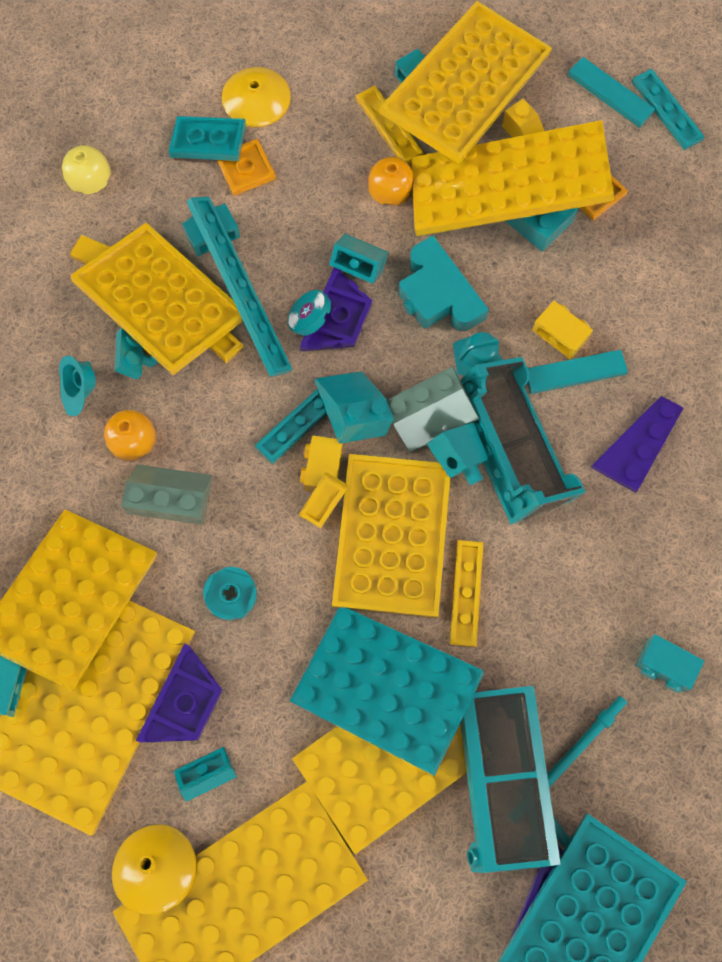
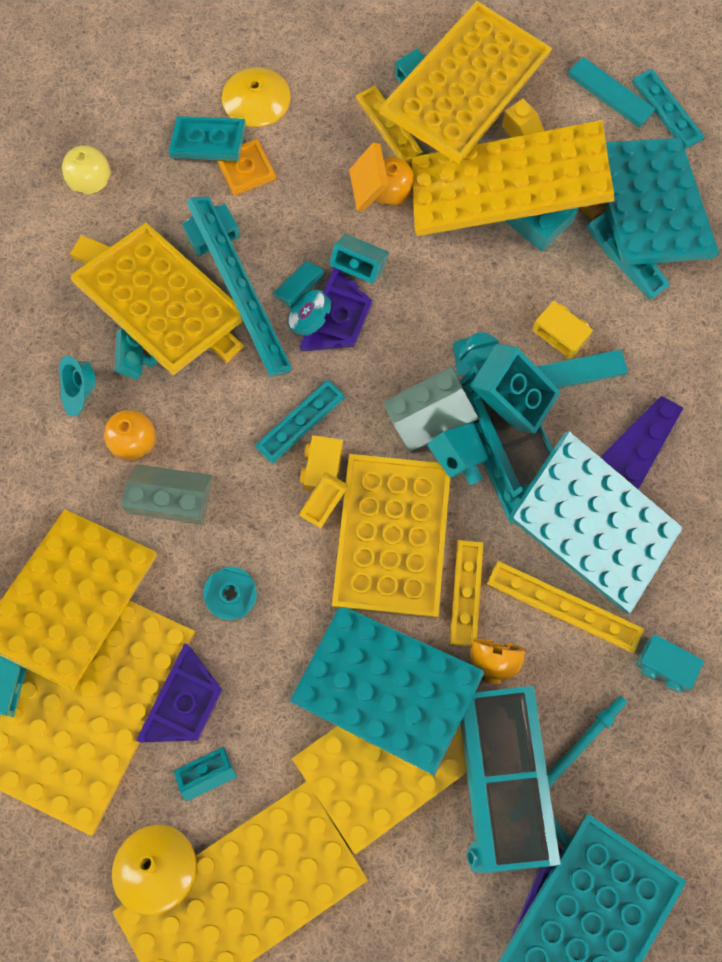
(299, 283): none -> teal slope
(354, 407): teal slope -> none
(368, 177): none -> light orange tile
(439, 289): teal brick -> none
(496, 659): none -> light orange cylinder
(515, 388): none -> teal brick
(565, 607): none -> yellow tile
(596, 522): none -> plate
(644, 276): none -> teal slope
(657, 204): none -> teal plate

